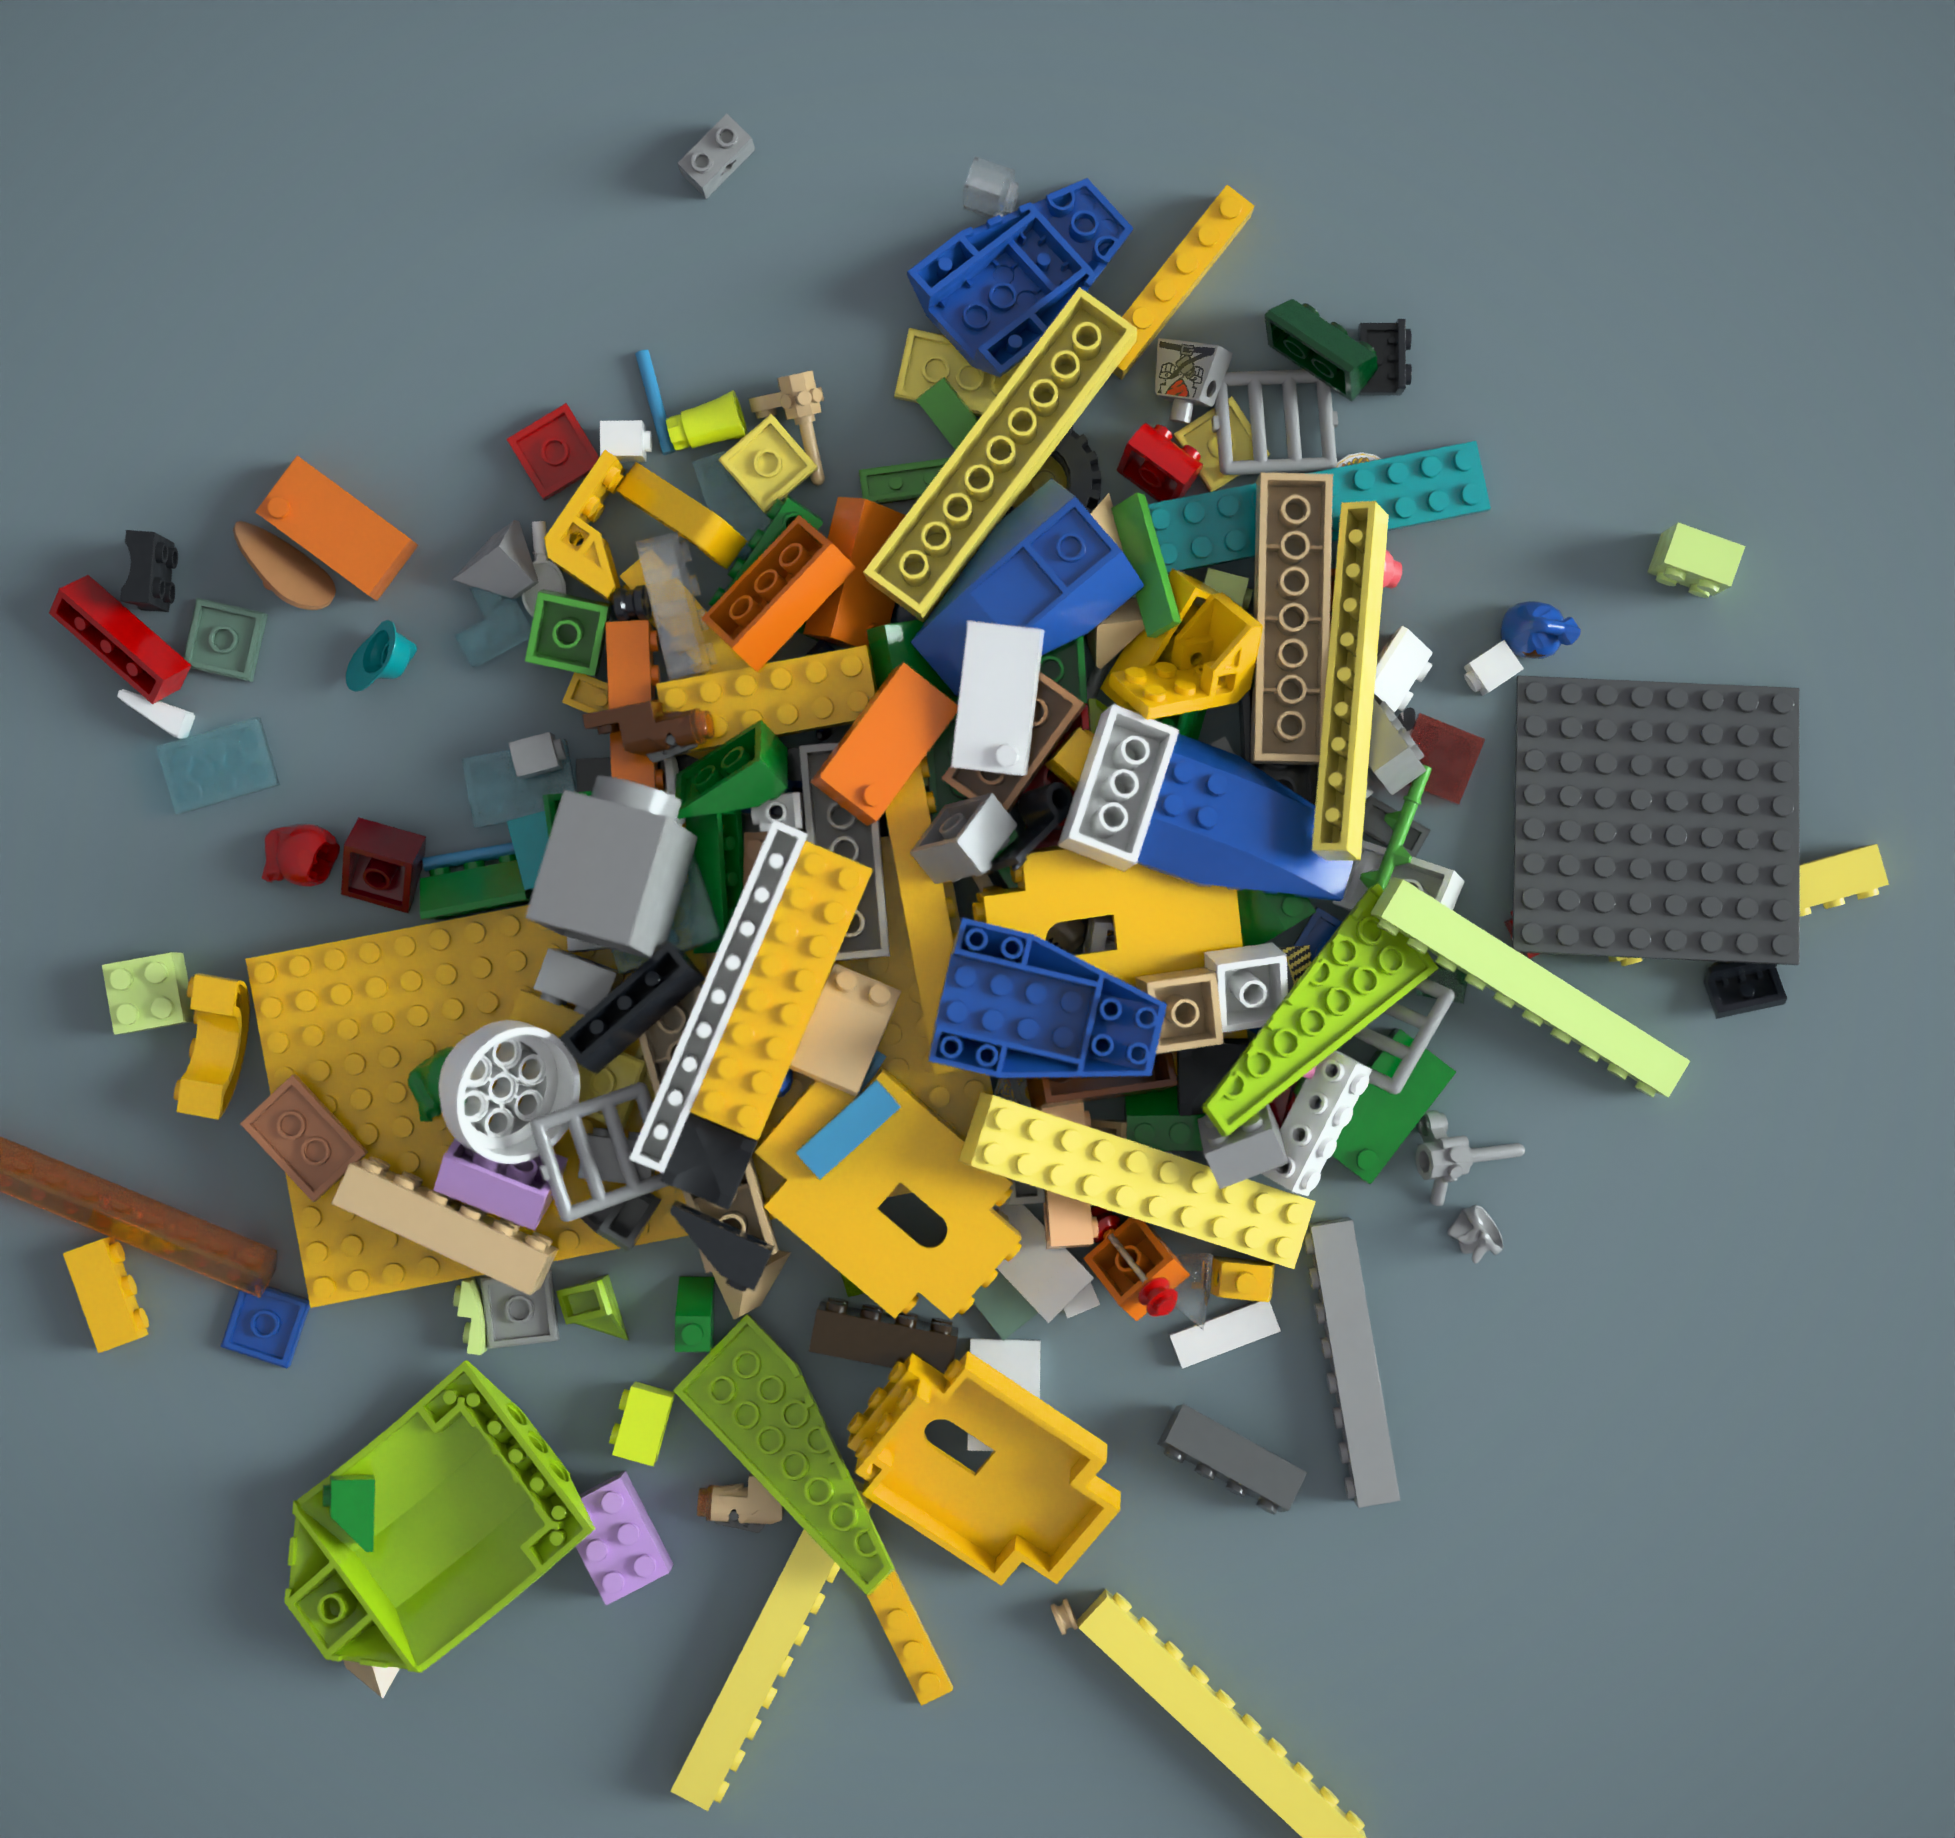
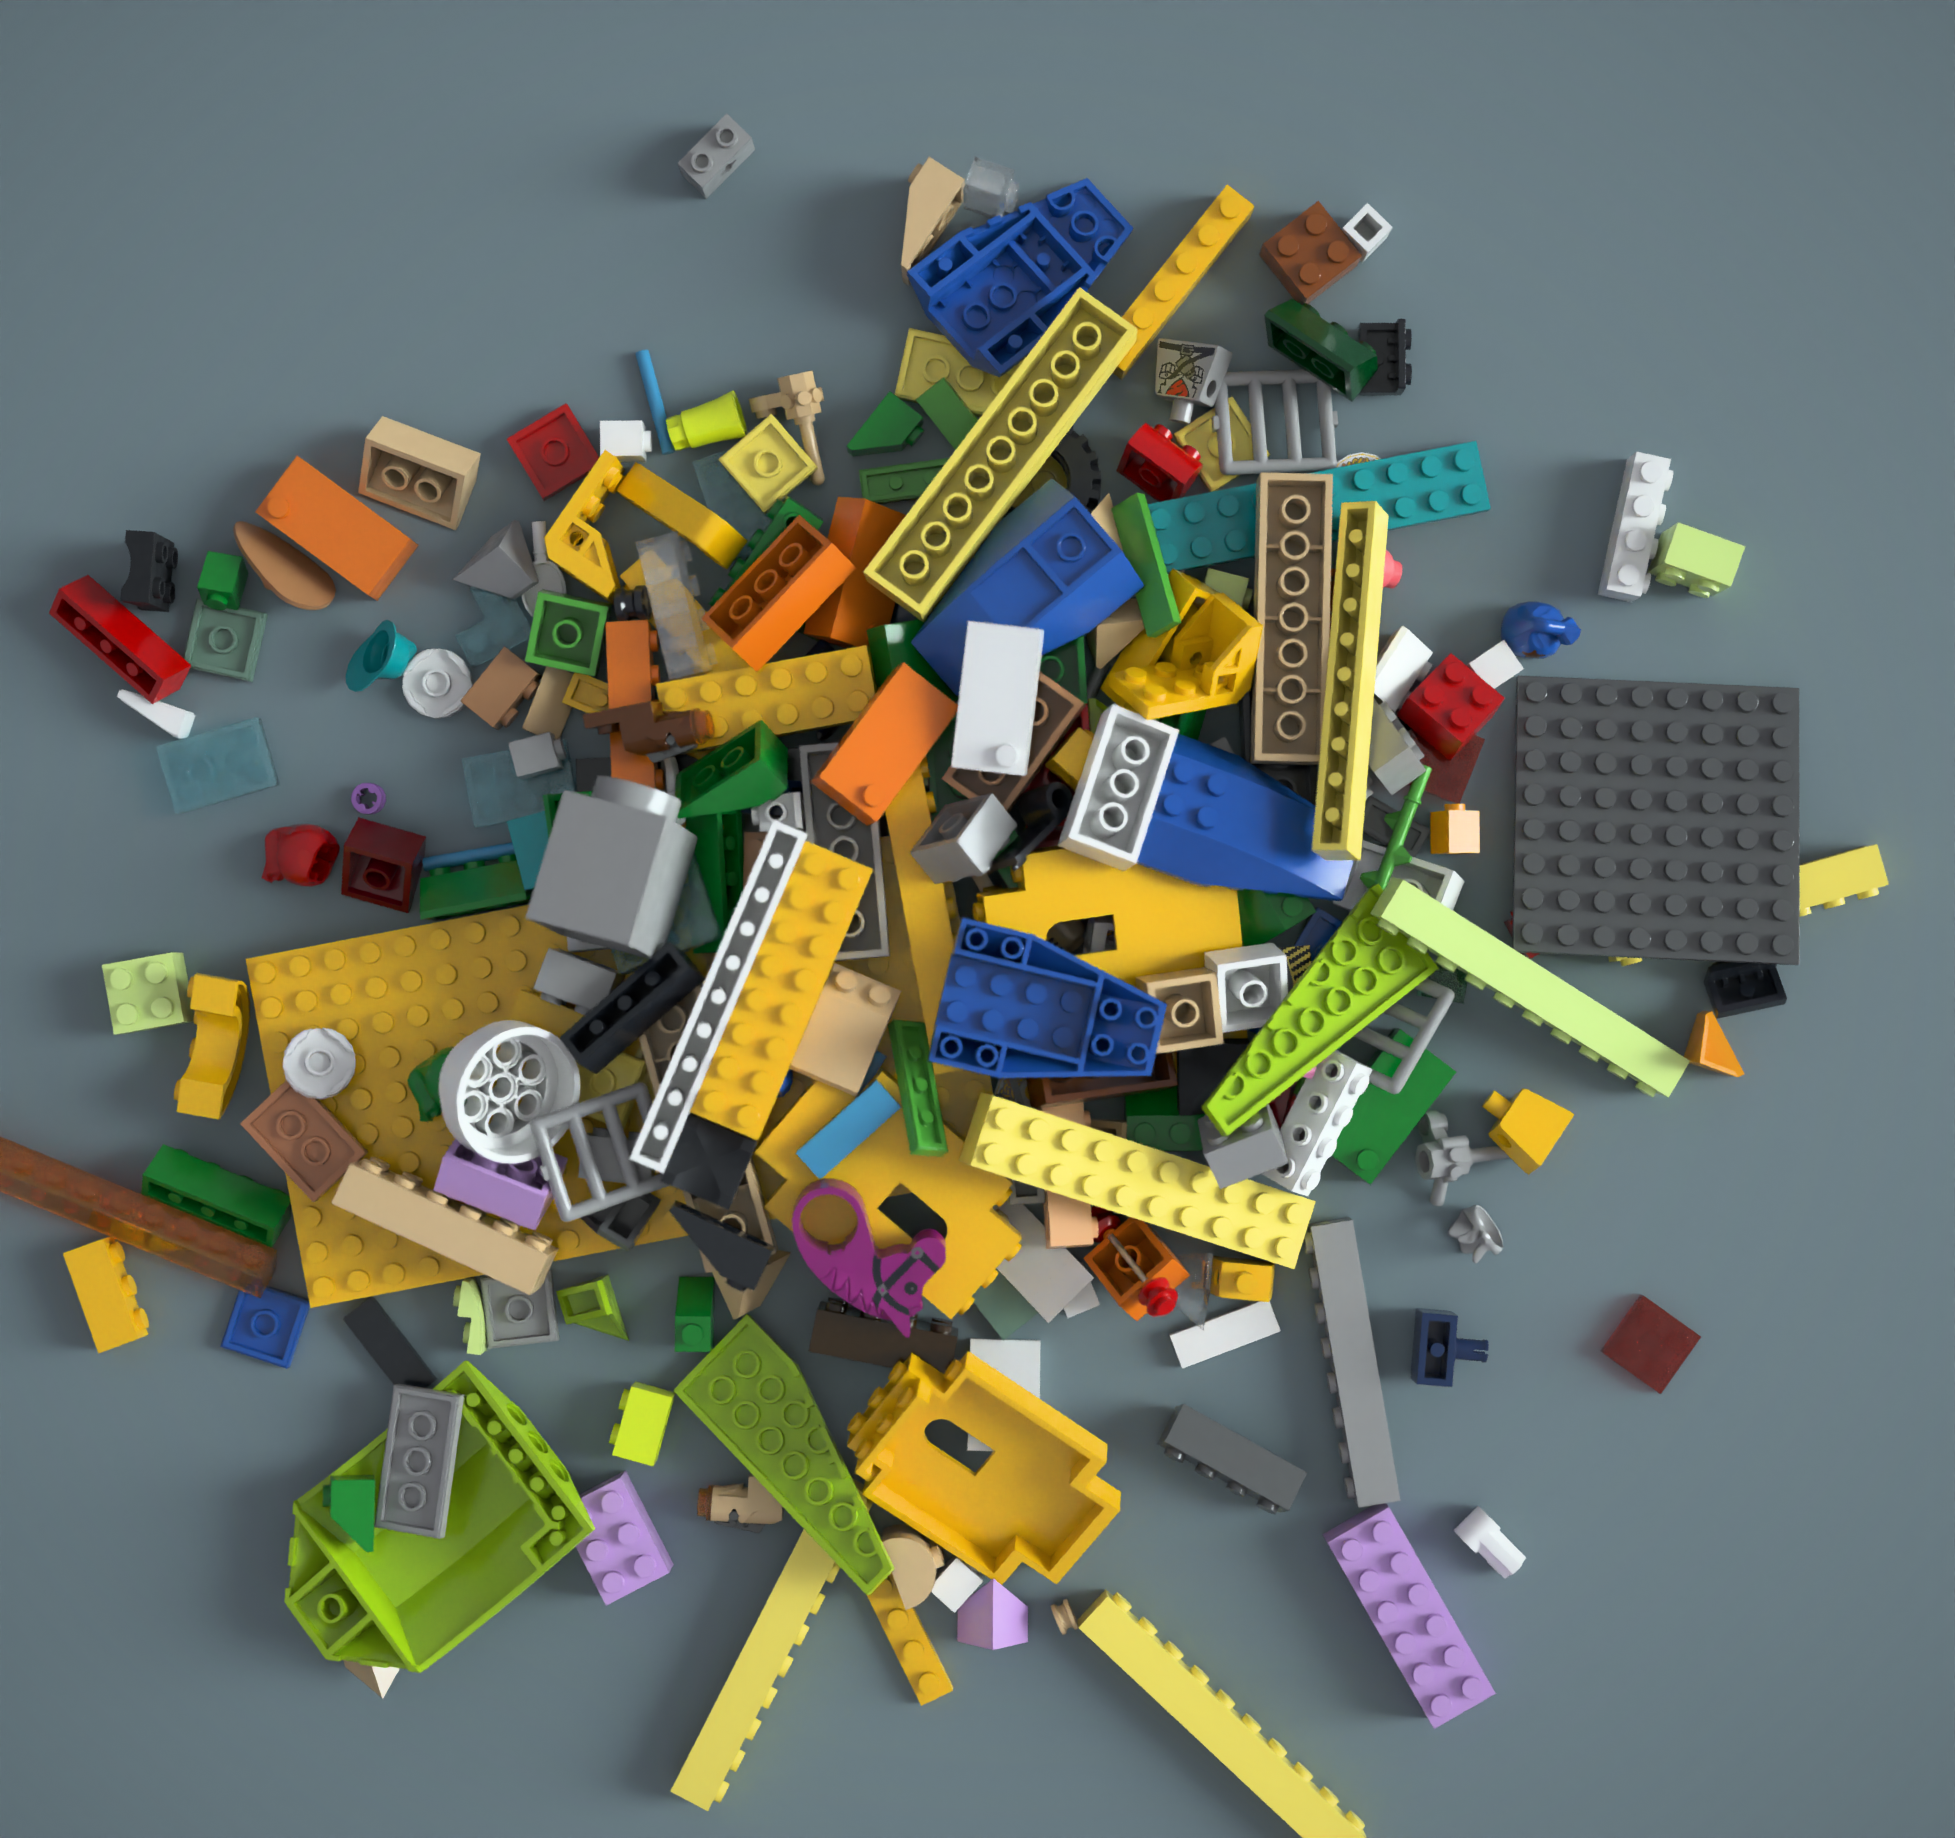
(216, 1195): none -> green brick
(222, 581): none -> green brick
(319, 1063): none -> white tile
(372, 788): none -> medium lavender bush
(388, 1345): none -> black tile
(418, 472): none -> tan slope
(419, 1461): none -> light grey tile
(436, 683): none -> white tile
(502, 689): none -> medium nougat brick
(547, 710): none -> tan slope
(869, 1278): none -> magenta animal
(887, 429): none -> green slope
(914, 1562): none -> tan brick
(917, 1088): none -> bright green tile
(932, 203): none -> tan slope
(956, 1582): none -> white brick
(992, 1618): none -> lavender slope
(1310, 254): none -> dark orange brick
(1367, 231): none -> white brick
(1409, 1614): none -> lavender brick
(1438, 1347): none -> dark blue brick
(1450, 706): none -> red brick
(1454, 830): none -> brick
(1484, 1537): none -> white piece
(1526, 1126): none -> yellow torso
(1634, 527): none -> white brick
(1650, 1344): none -> clear red plate
(1710, 1048): none -> light orange slope

